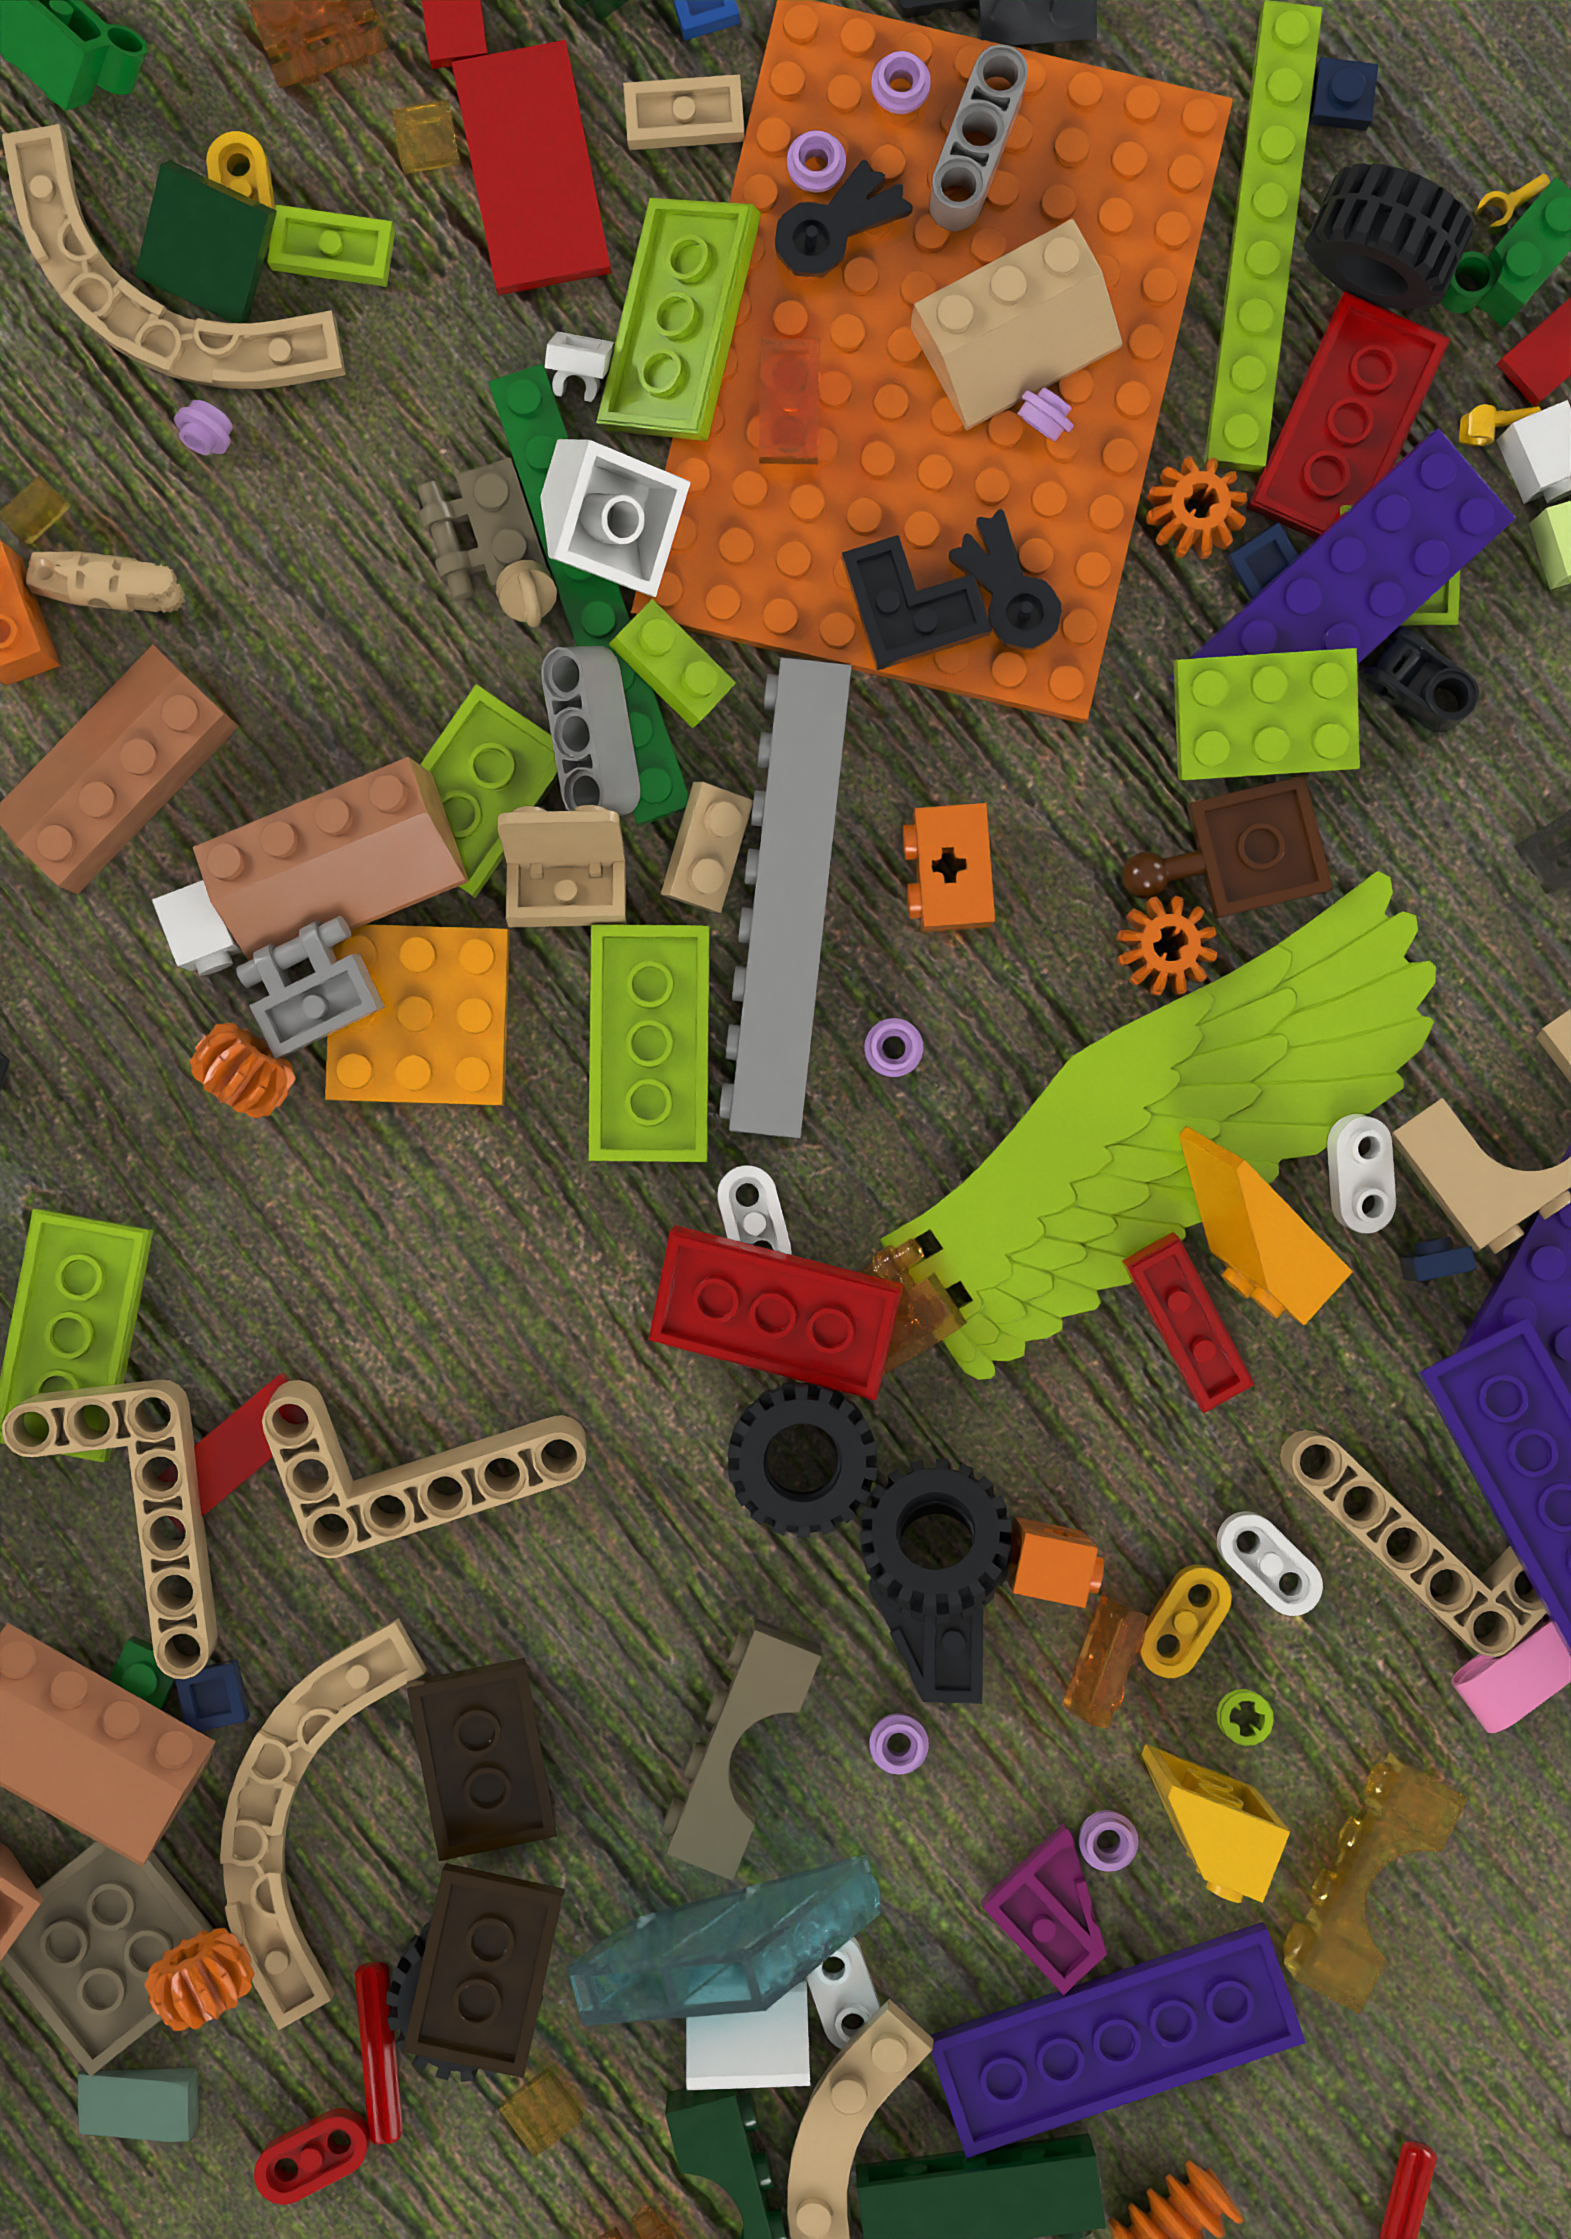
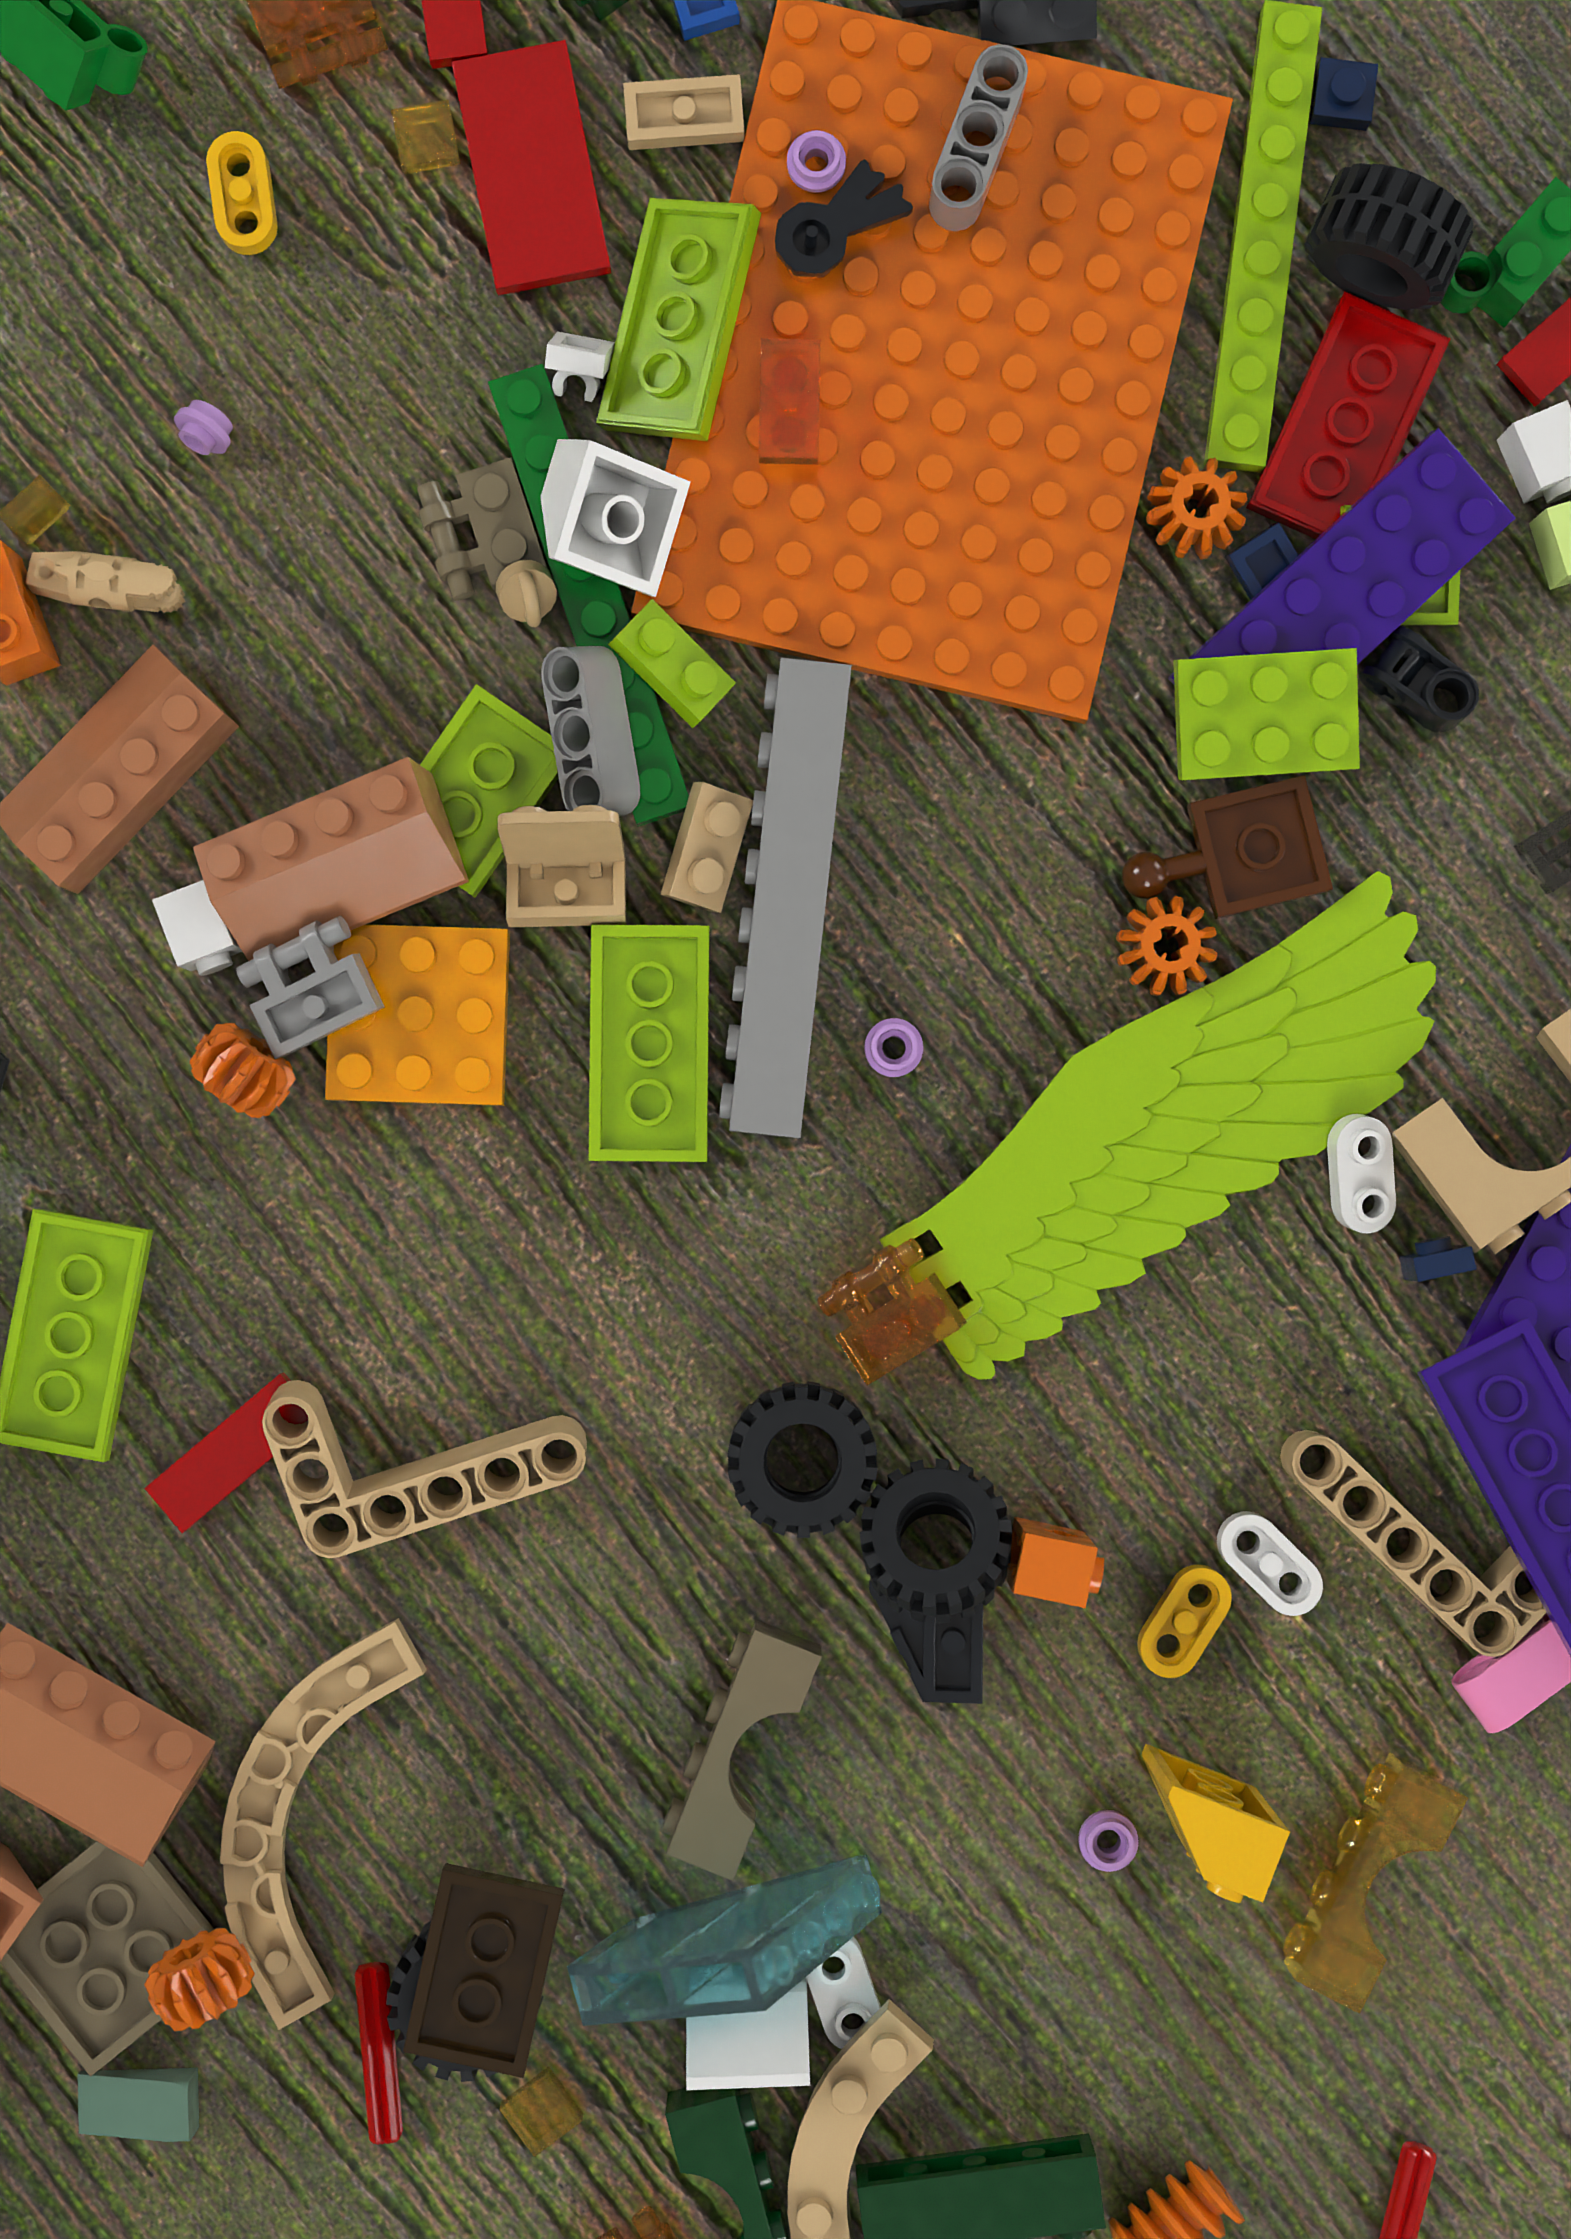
(133, 323): tan plate -> none
(140, 1675): green plate -> none
(152, 1498): tan beam -> none
(205, 242): dark green tile -> none
(214, 1697): dark blue plate -> none
(316, 2155): red plate -> none
(331, 245): lime plate -> none
(481, 1759): dark brown plate -> none
(756, 1222): white plate -> none
(775, 1312): red tile -> none
(903, 66): lavender plate -> none
(903, 1761): lavender plate -> none
(904, 621): black plate -> none
(965, 837): orange brick -> none
(1017, 324): tan slope -> none
(1022, 608): black piece -> none
(1046, 413): lavender plate -> none
(1050, 1911): magenta wing -> none
(1105, 1661): clear orange plate -> none
(1116, 2039): dark purple plate -> none
(1188, 1322): red tile -> none
(1232, 1729): lime bush -> none
(1258, 1235): light orange slope -> none
(1479, 425): yellow hand -> none
(1511, 202): yellow hand -> none

